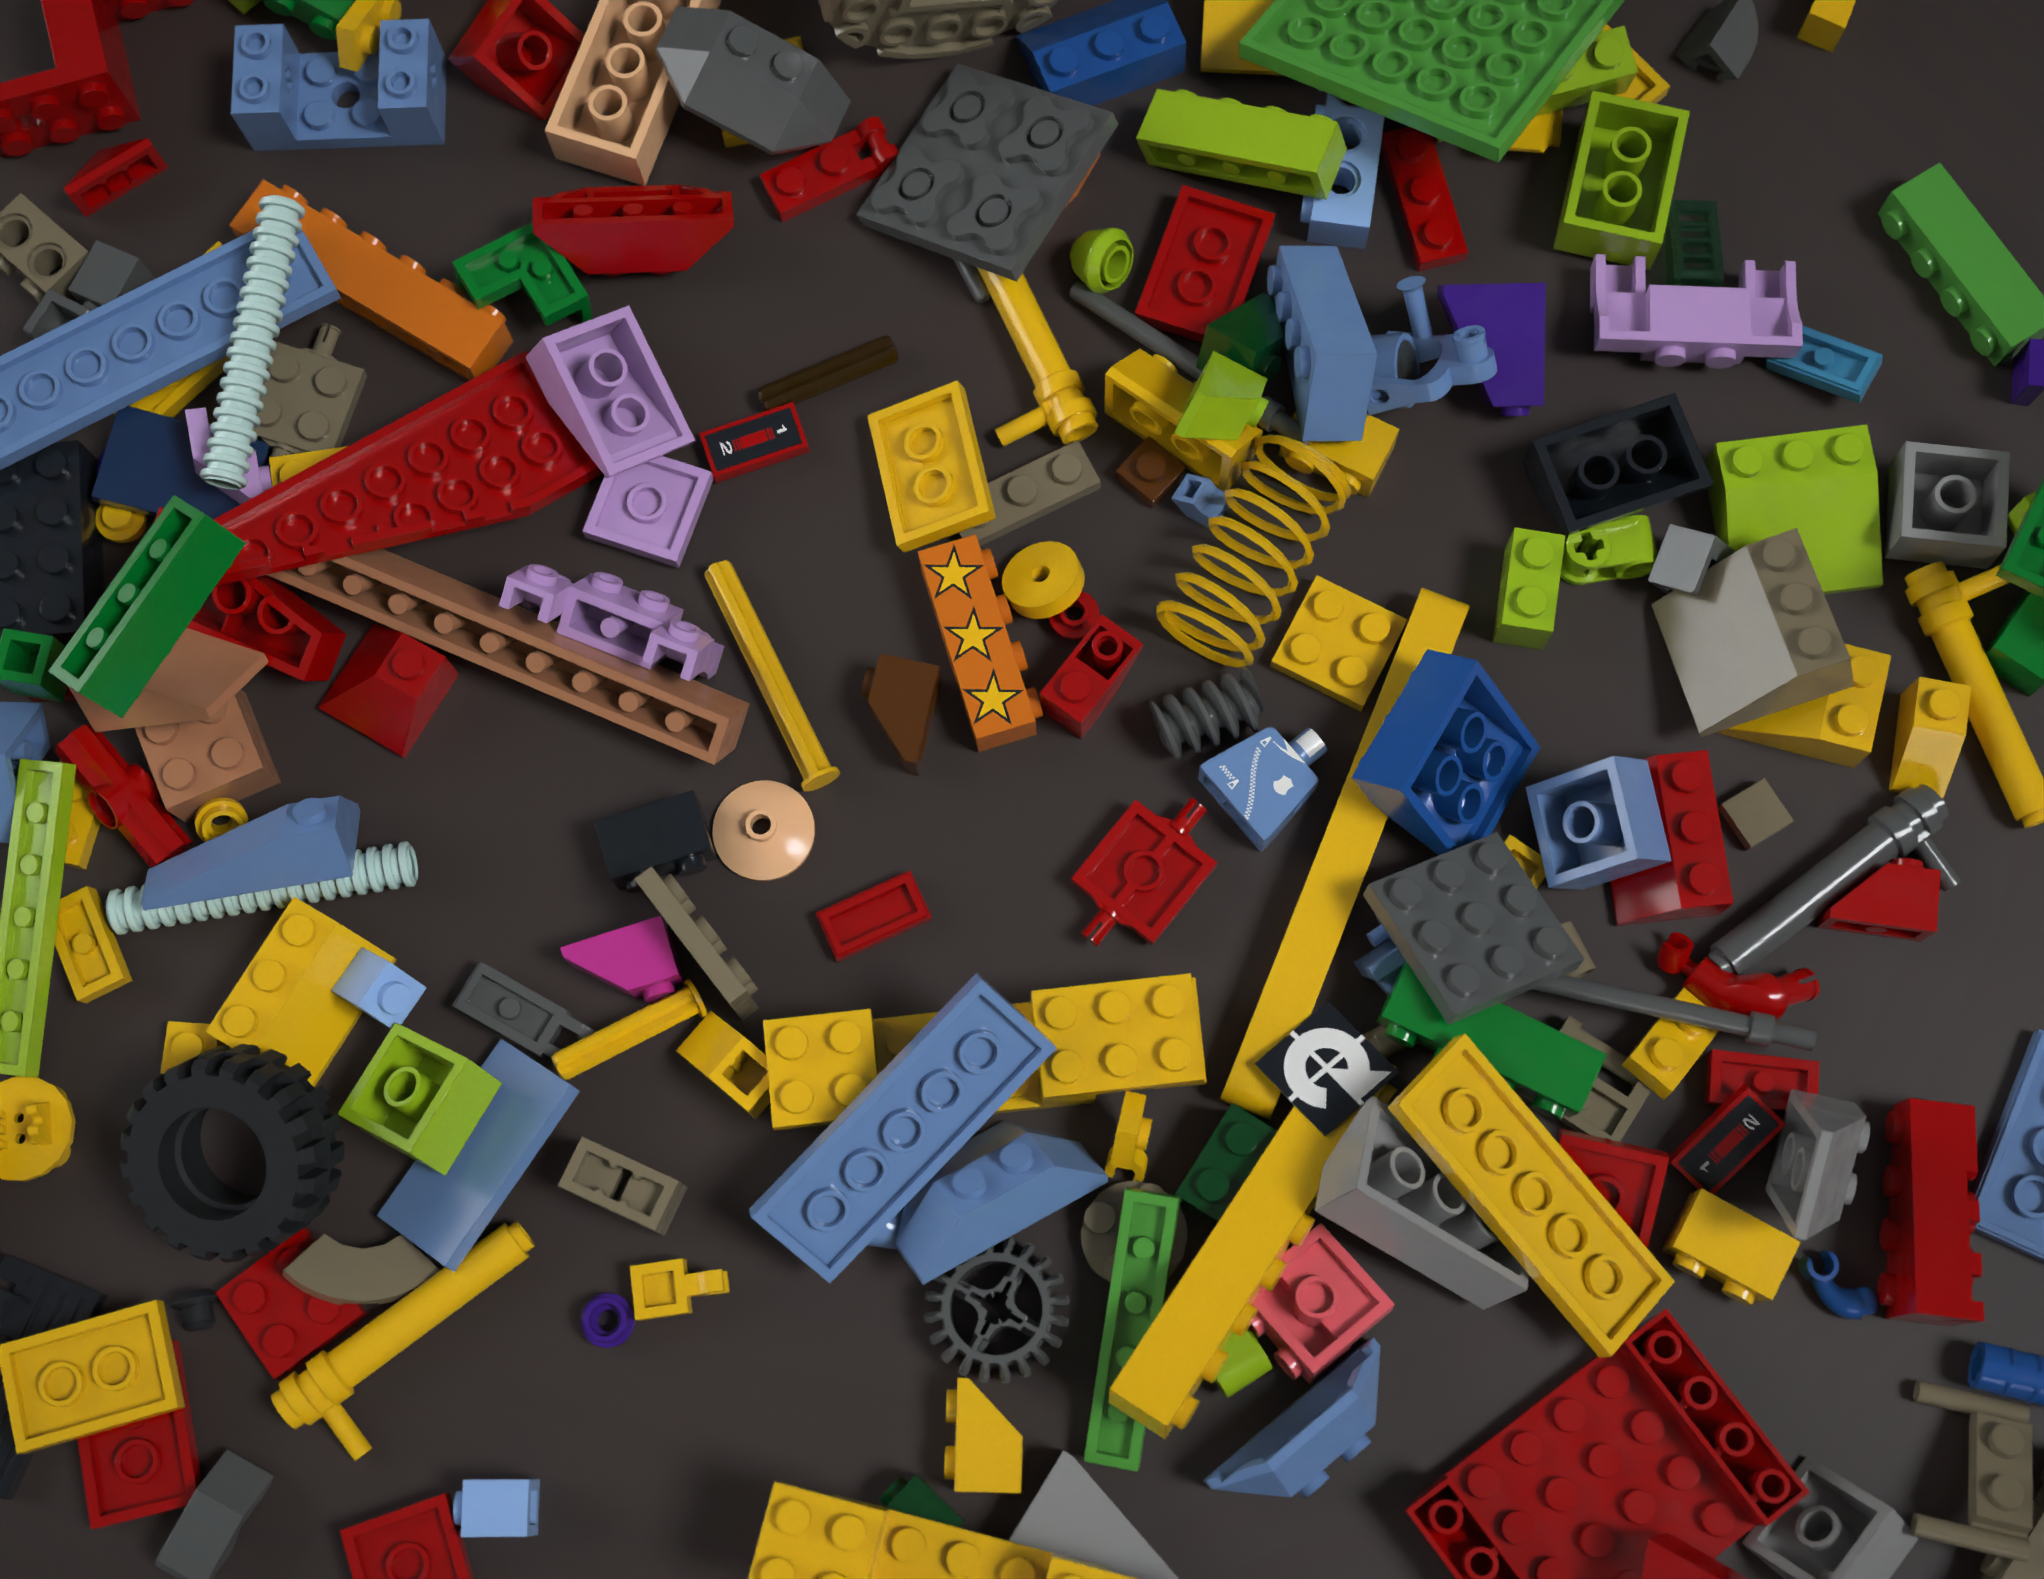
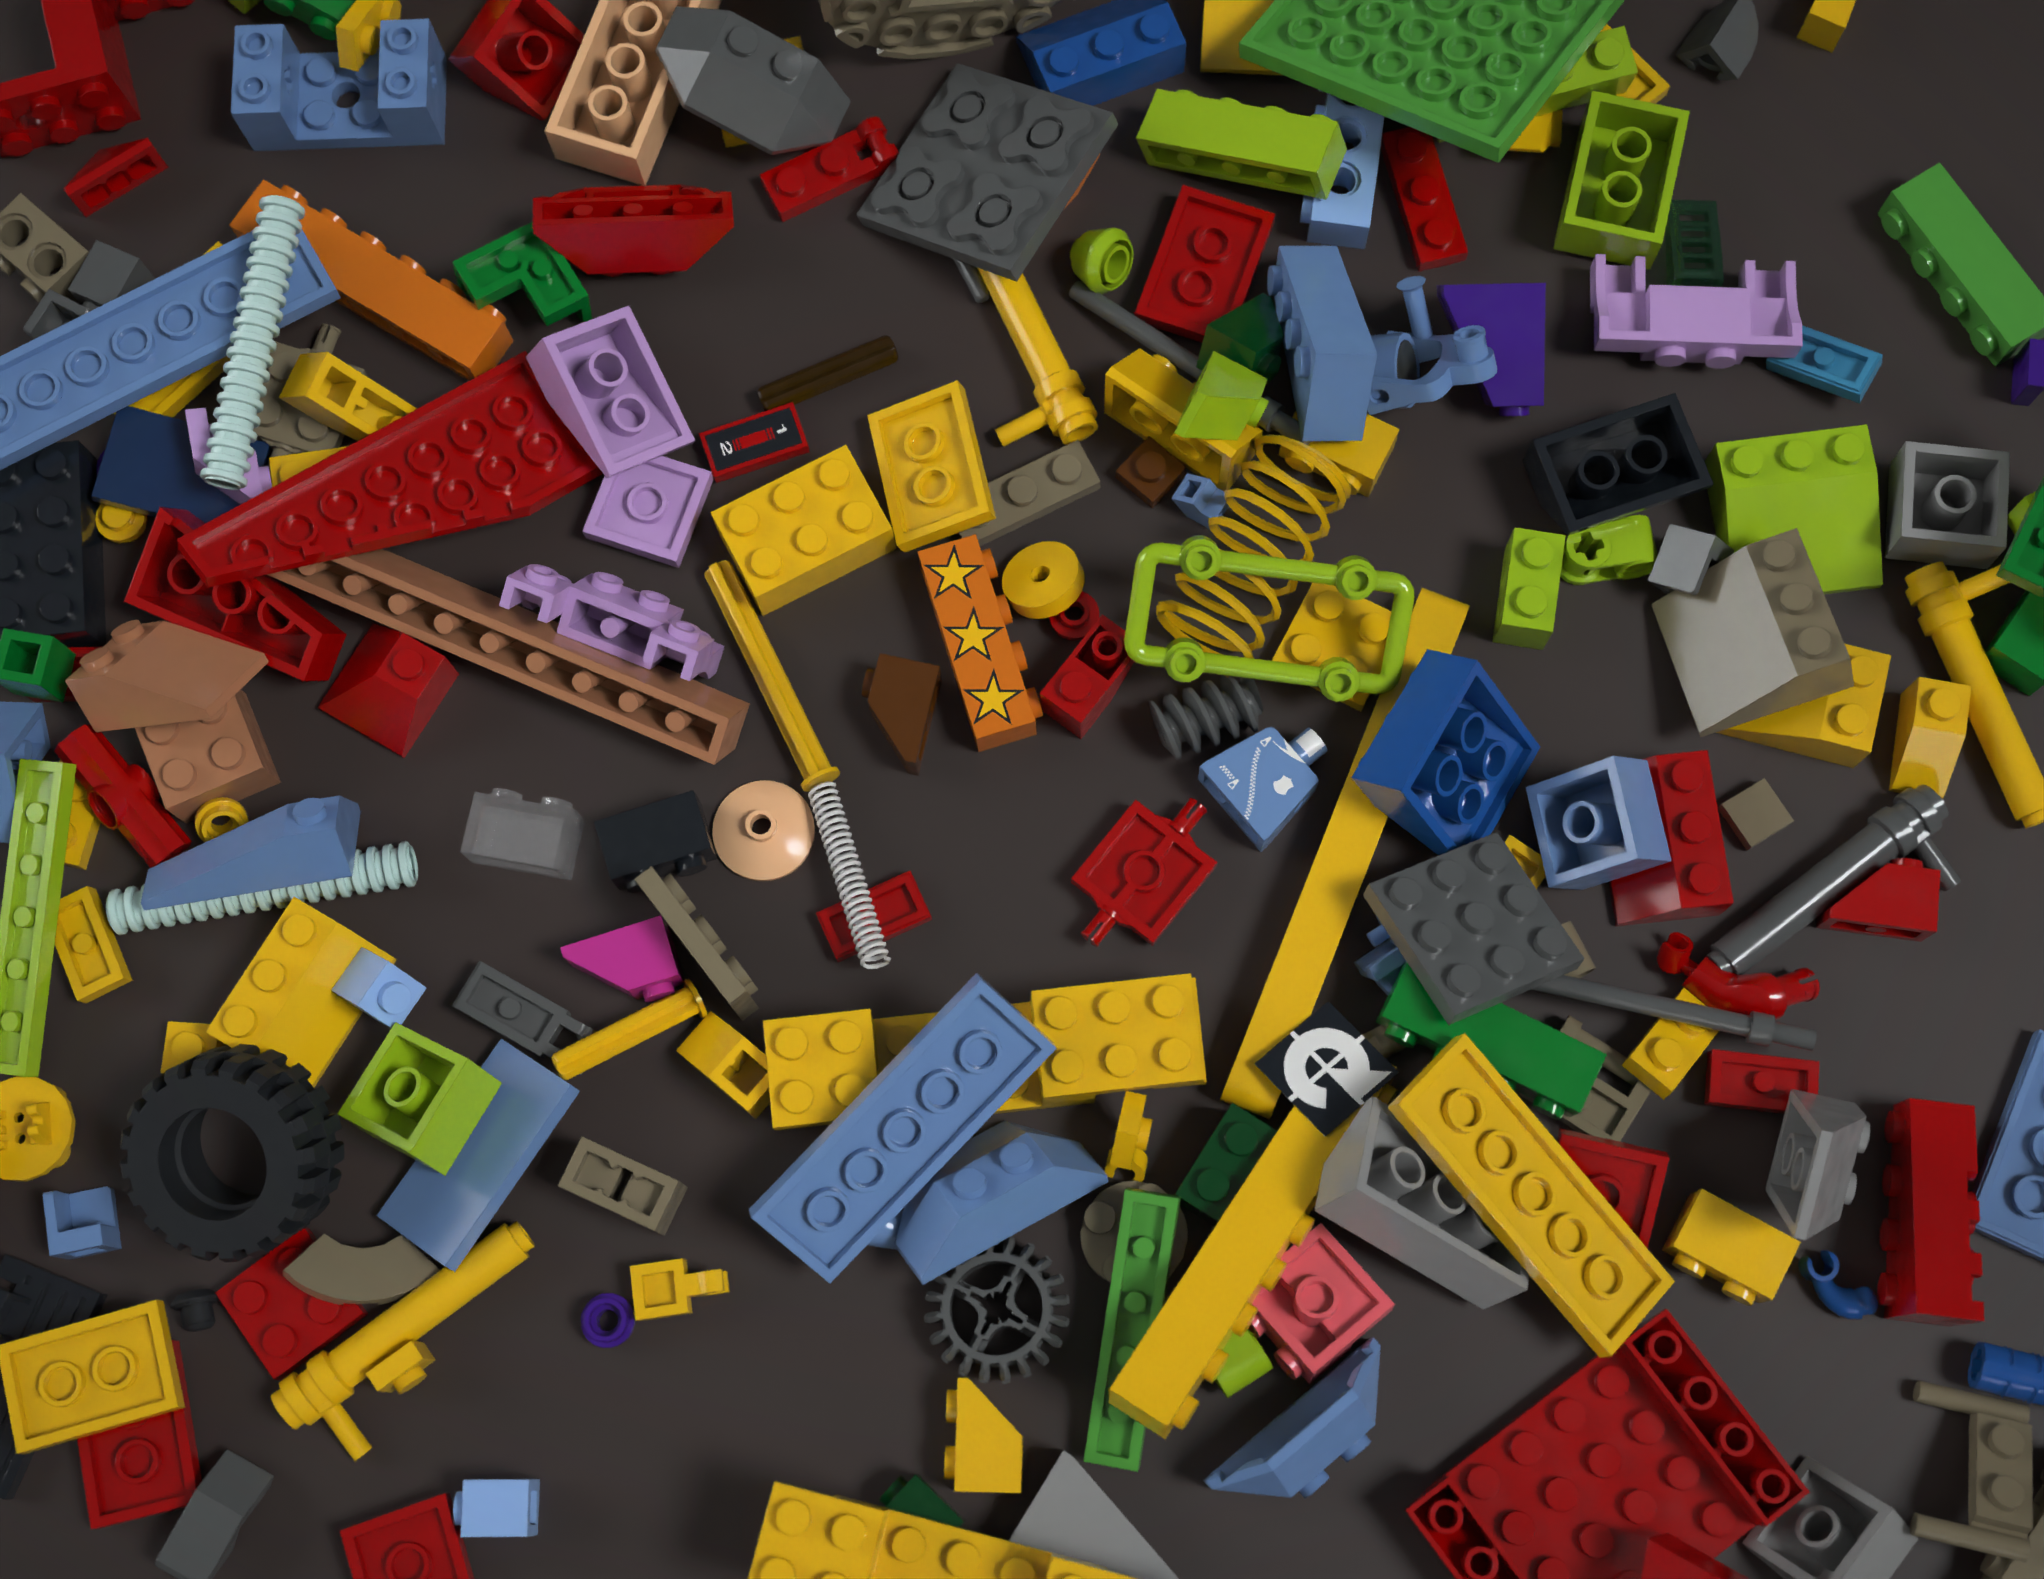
(81, 1222): none -> medium blue panel
(147, 607): green brick -> none
(341, 396): none -> yellow slope
(402, 1368): none -> yellow plate
(523, 834): none -> clear piece
(804, 530): none -> yellow brick
(845, 879): none -> white piece
(1202, 560): none -> lime bar
(1726, 1140): tile -> none

